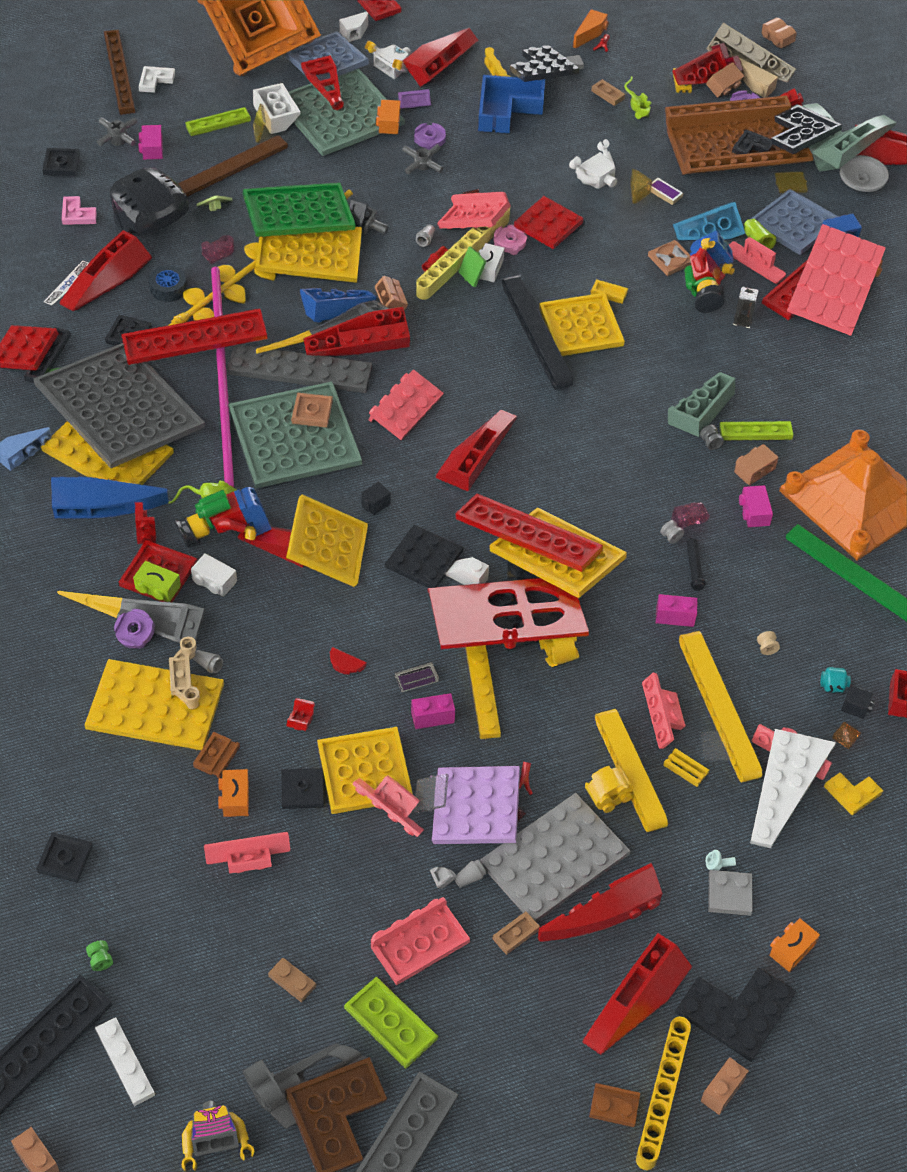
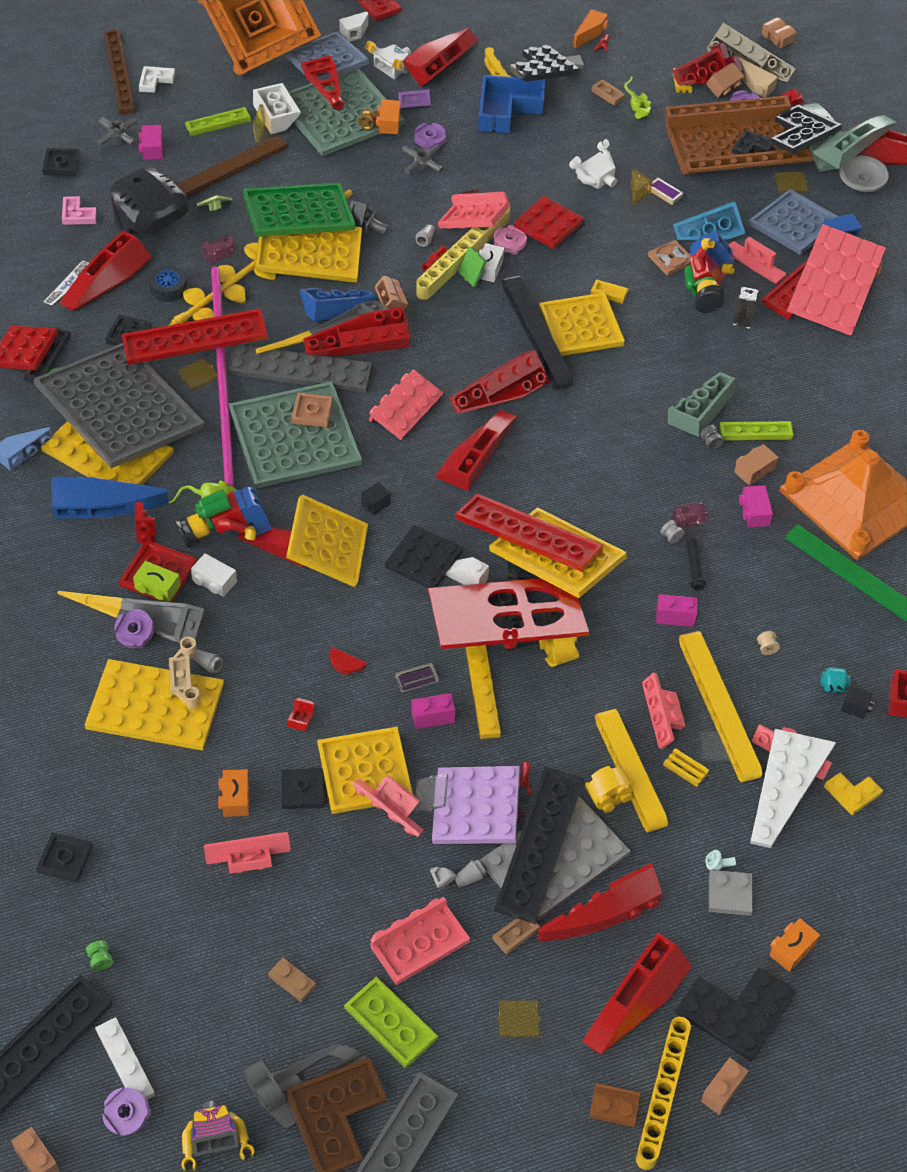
(138, 1114): none -> medium lavender plate
(198, 374): none -> clear yellow piece
(216, 755): dark orange plate -> none
(367, 119): none -> pearl gold wheel
(502, 384): none -> red wedge
(518, 1019): none -> clear yellow piece
(539, 845): none -> black plate
(759, 233): lime plant -> none
(846, 735): clear orange tile -> none

